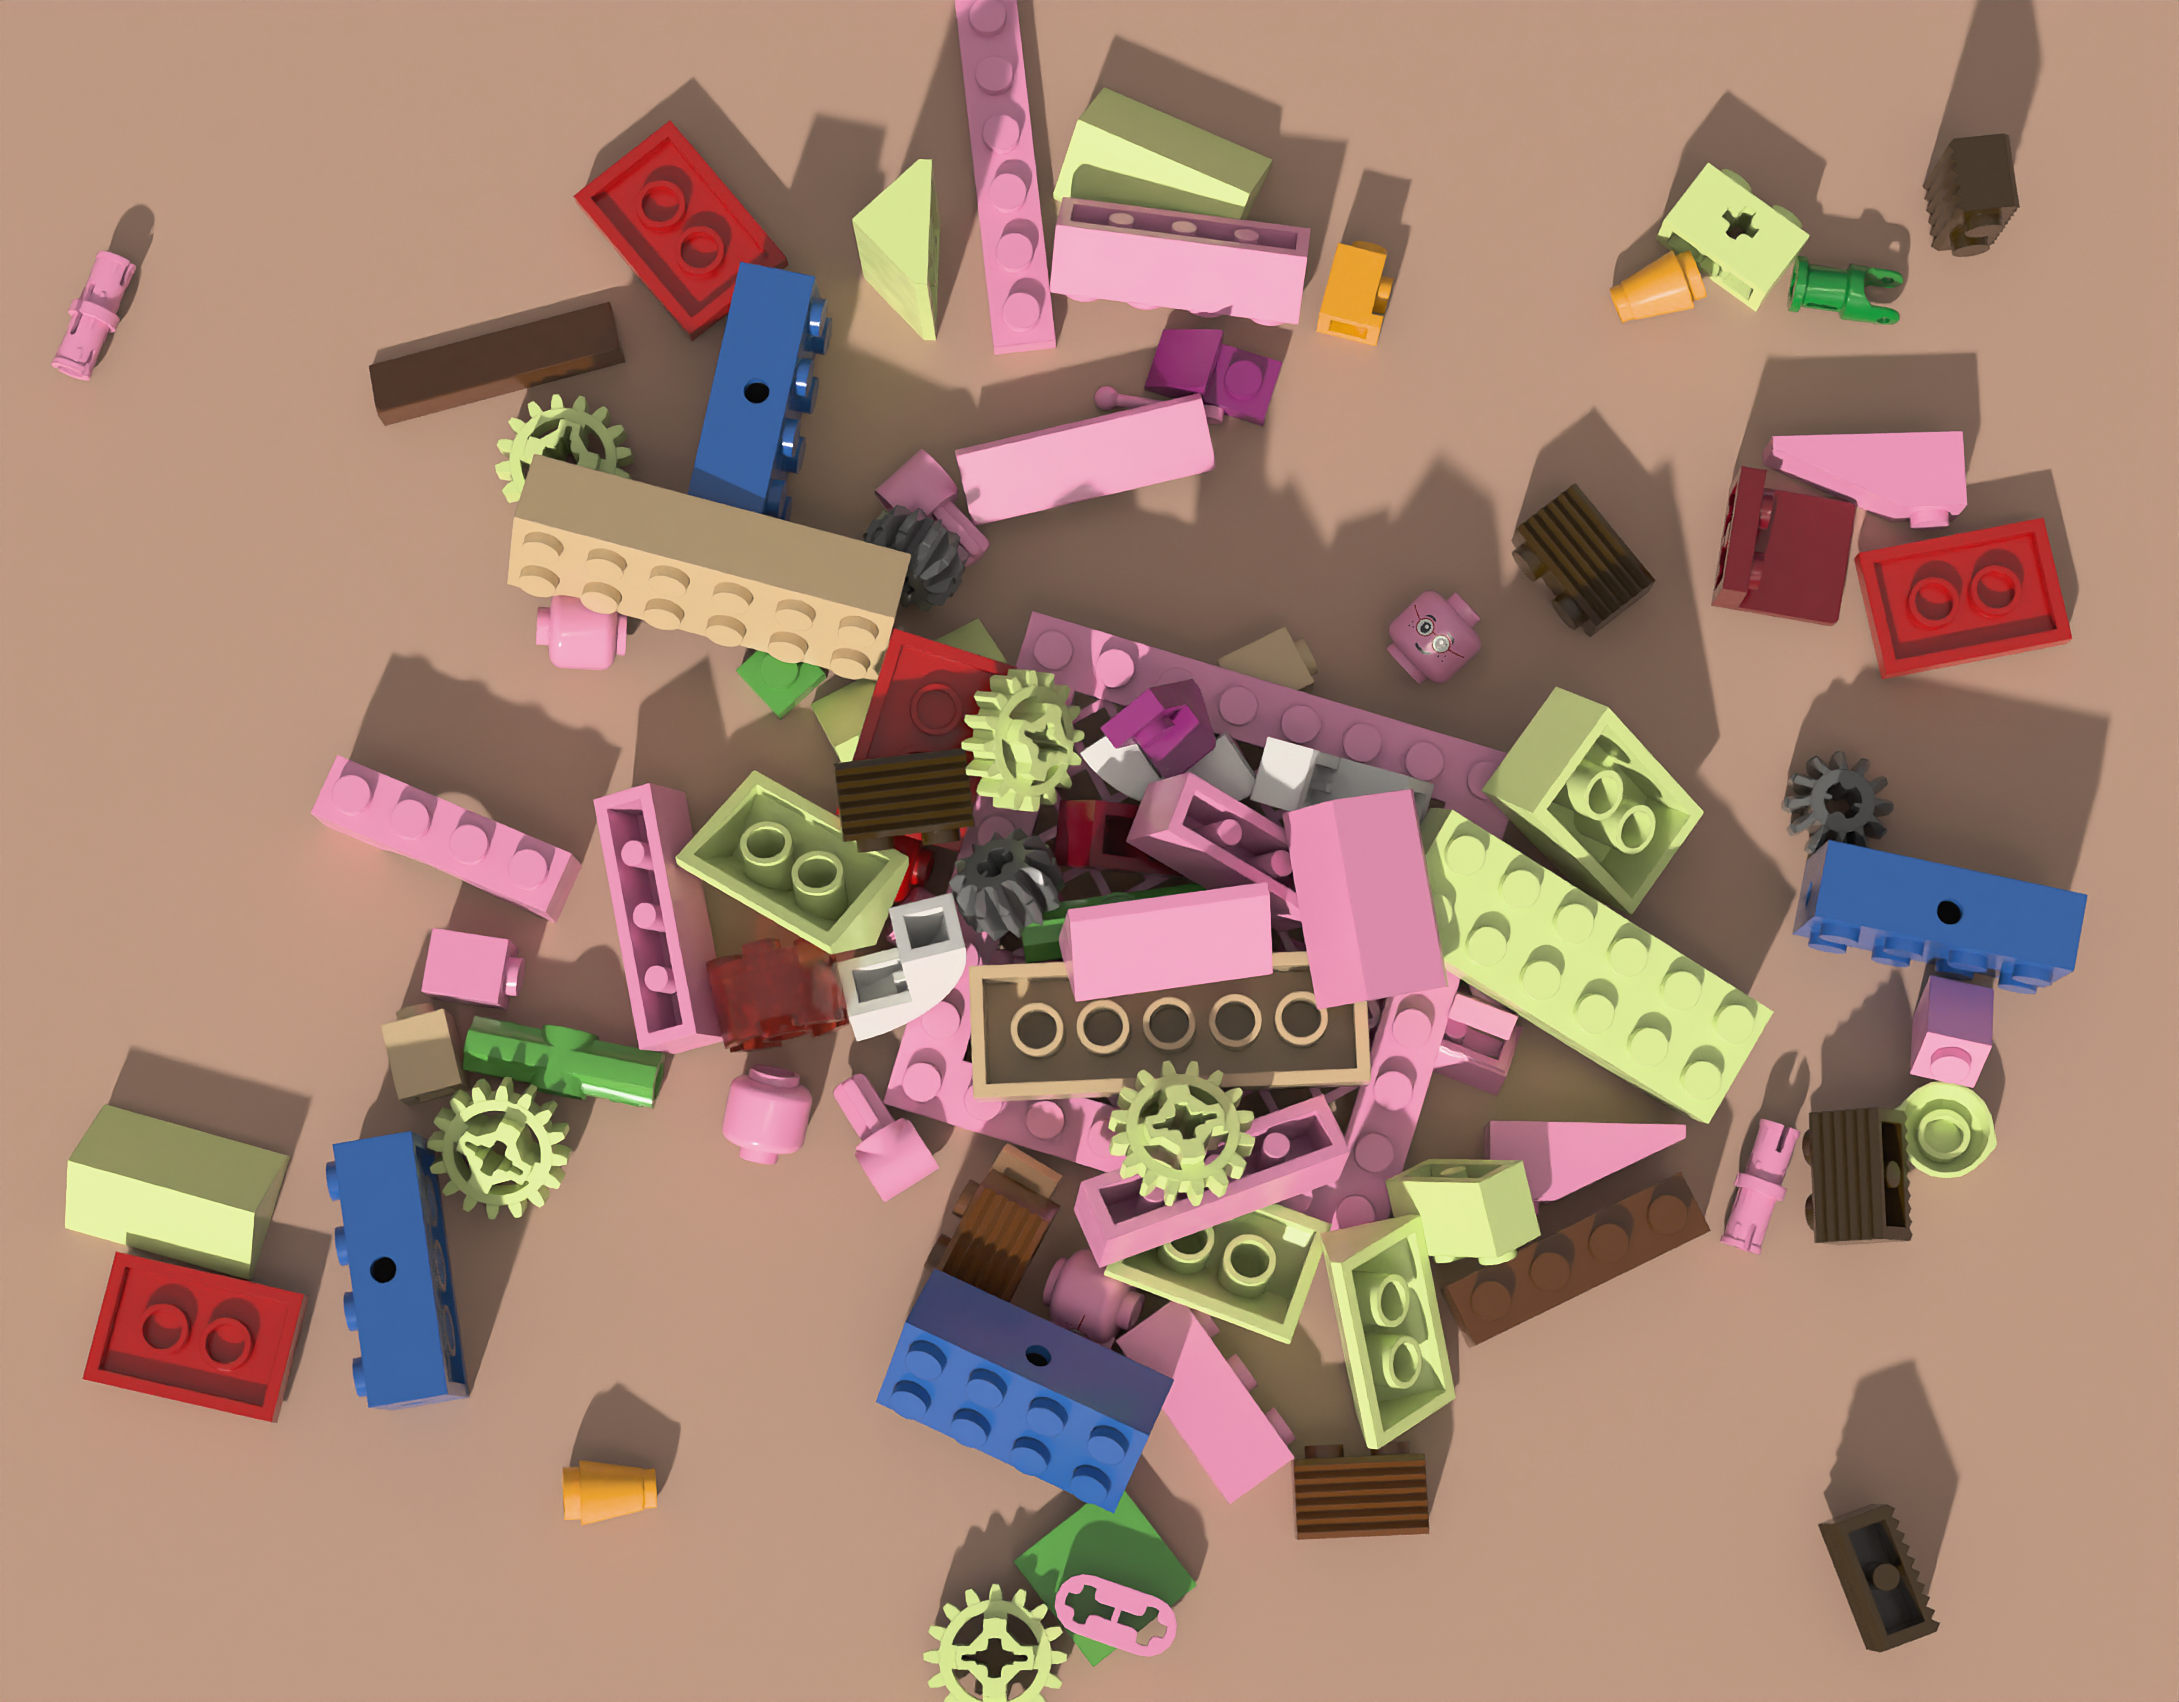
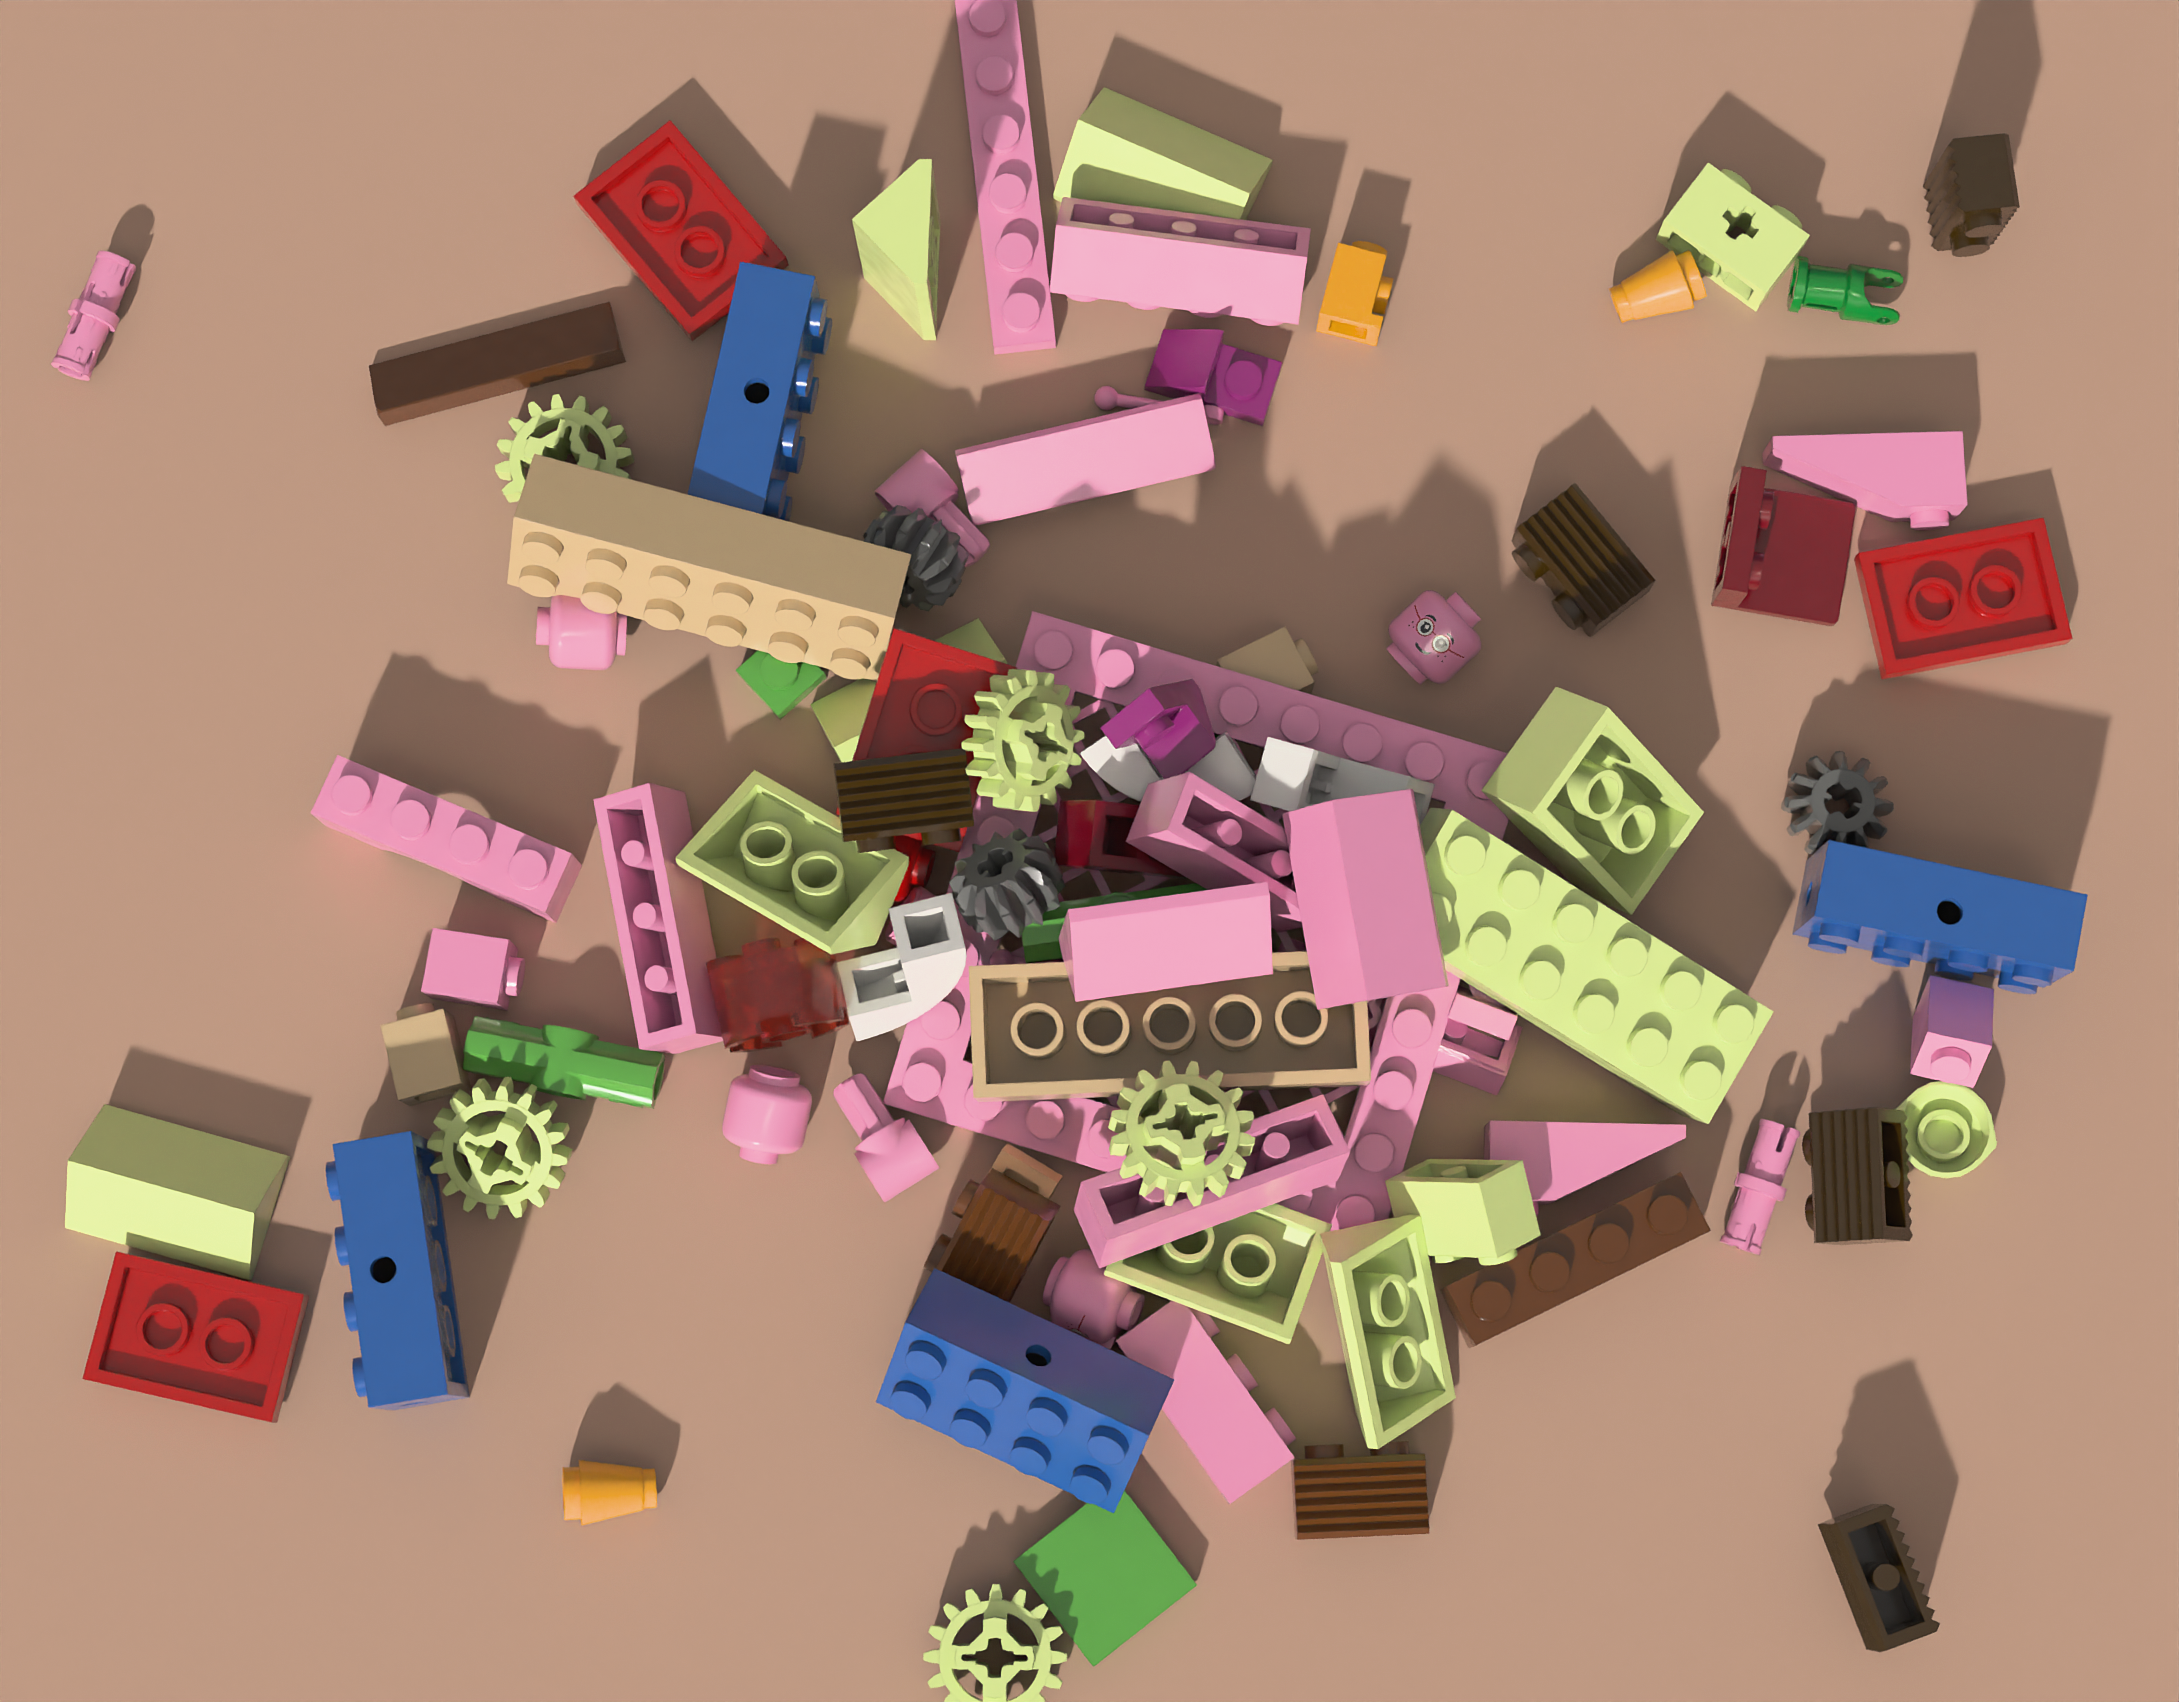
(1111, 1631): bright pink beam -> none

